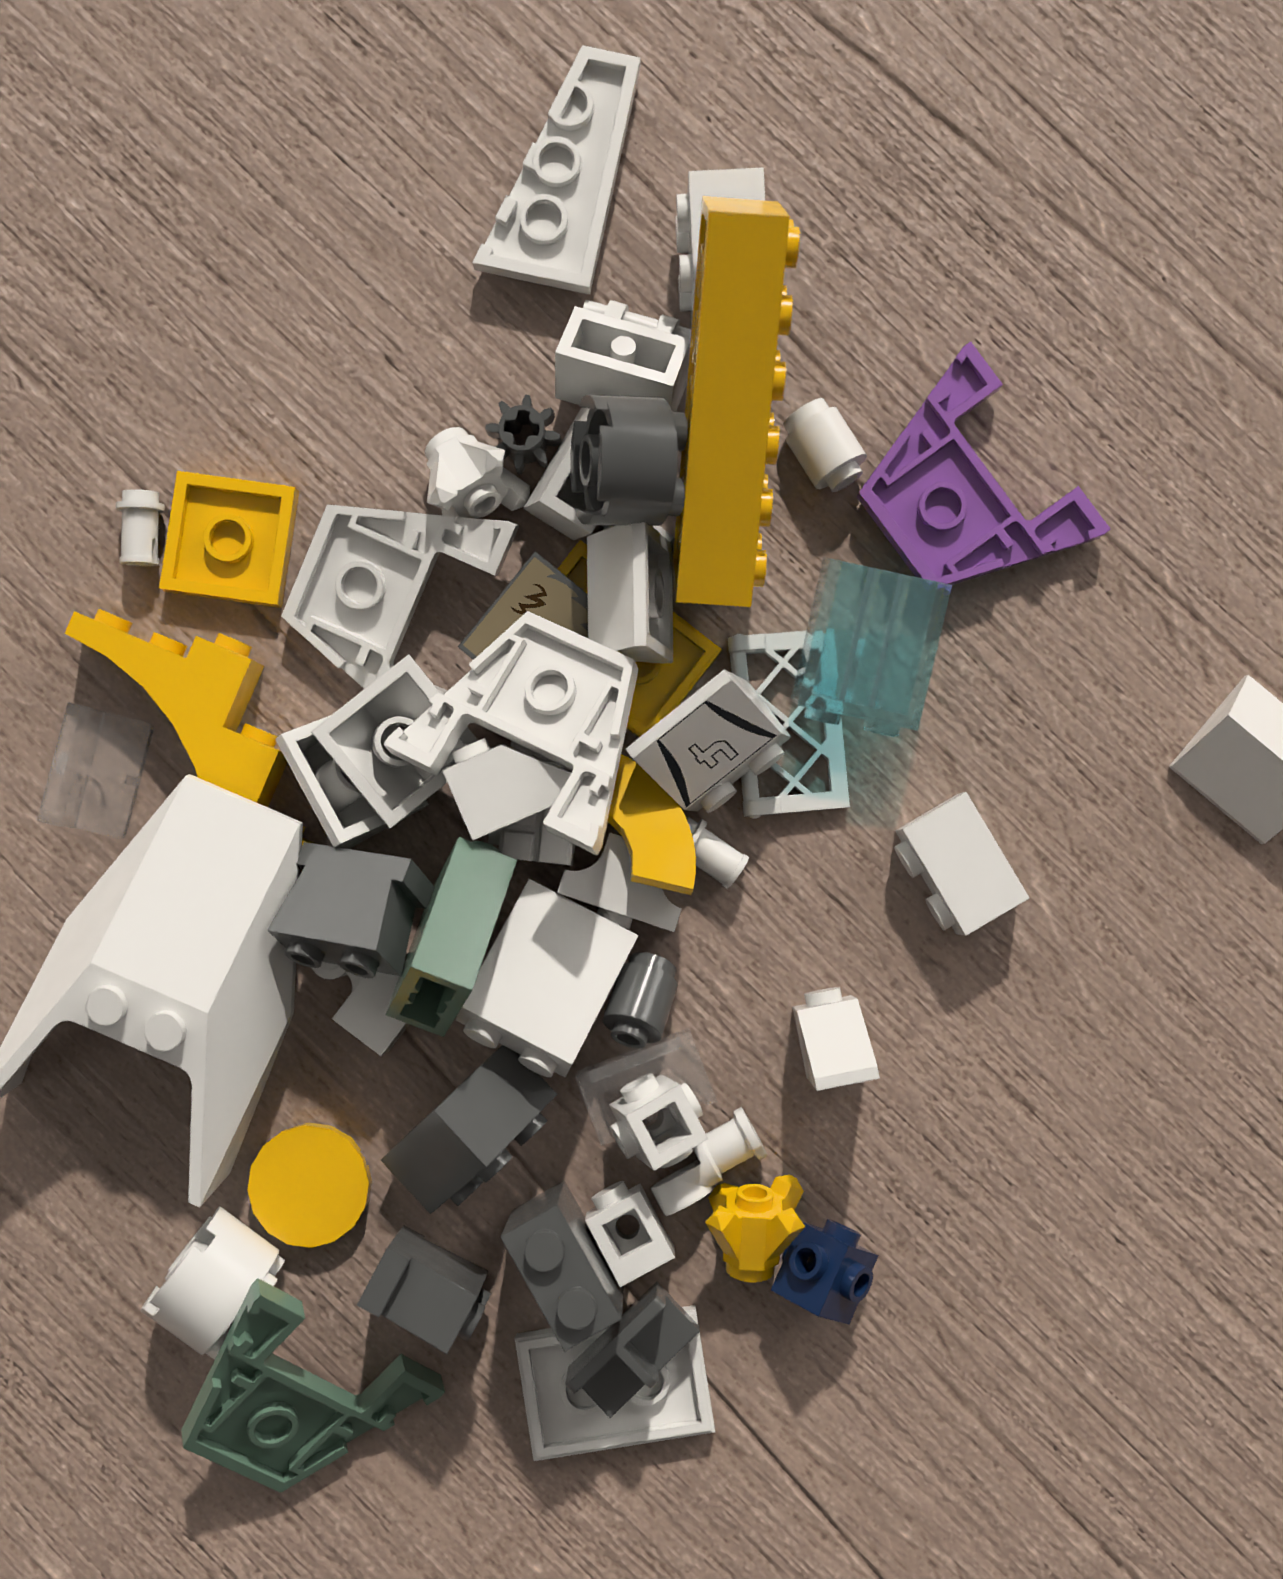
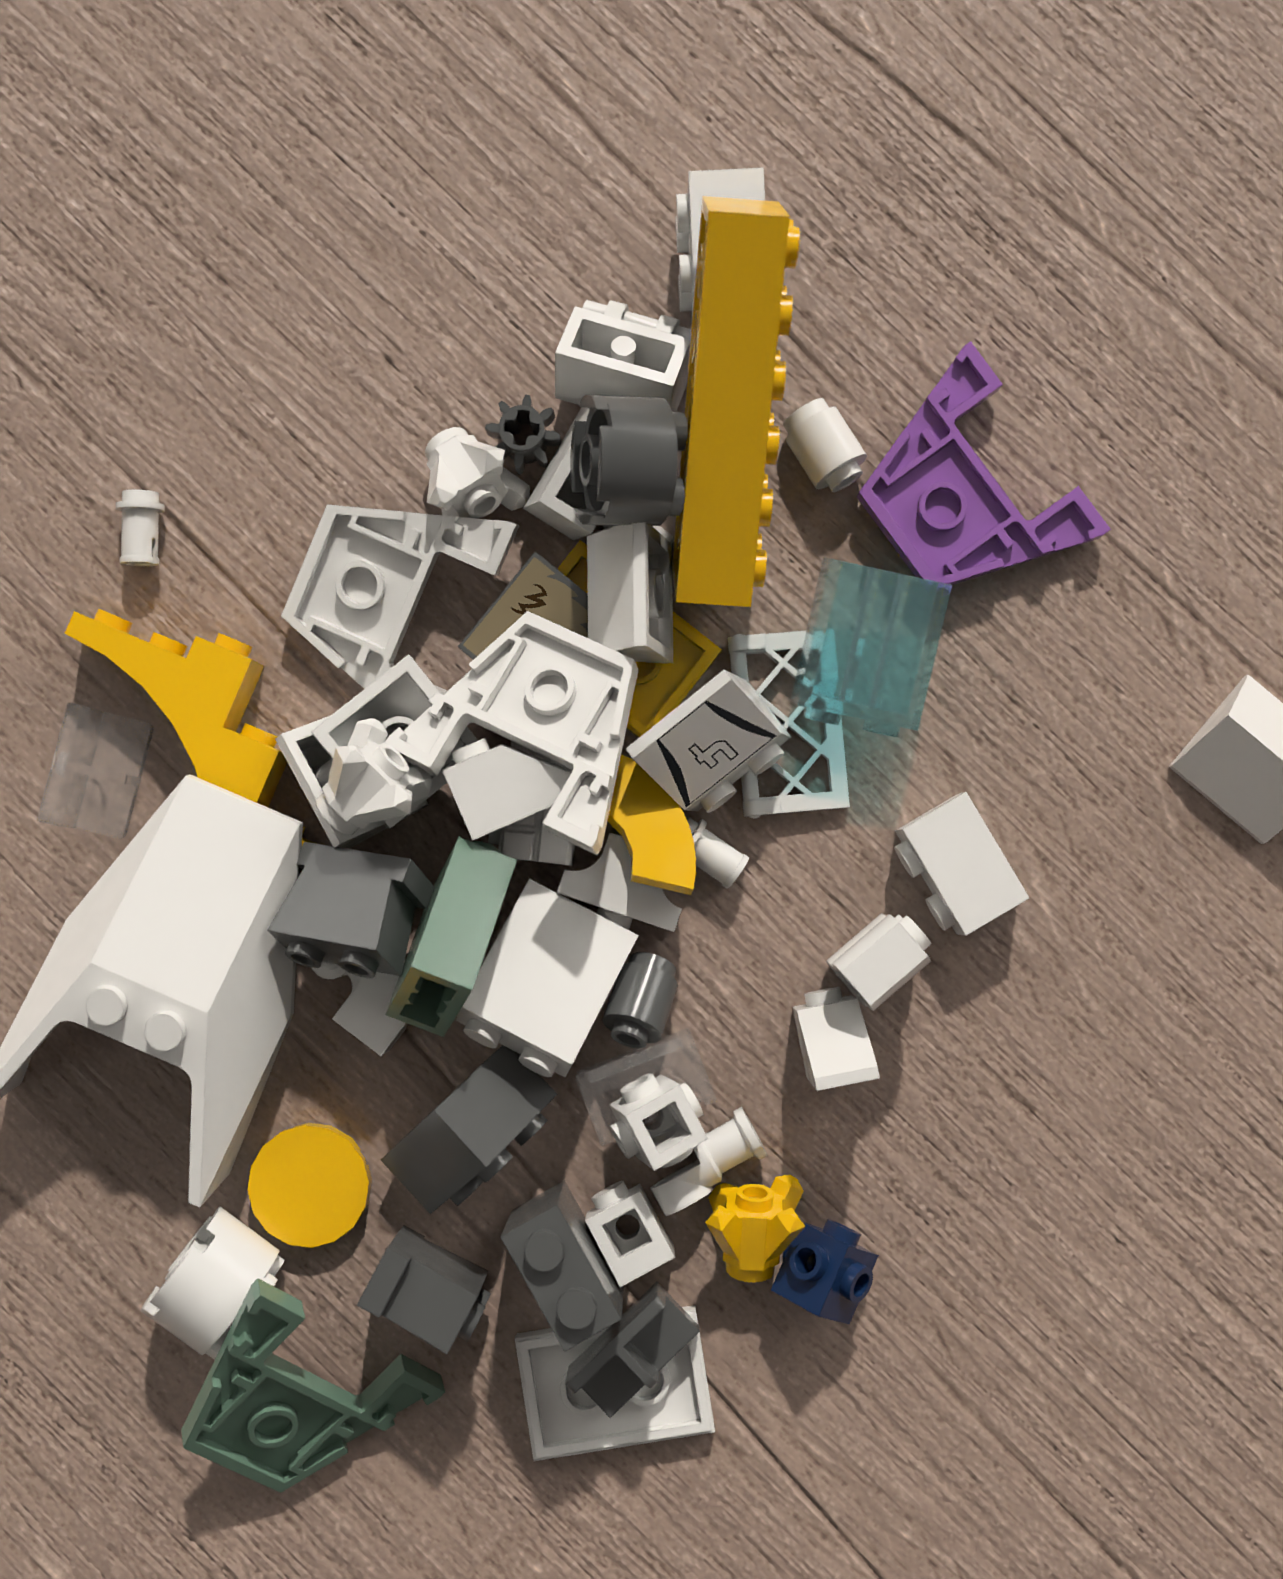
(229, 539): yellow tile -> none
(369, 781): none -> white rock
(561, 201): white wing -> none
(881, 958): none -> white brick

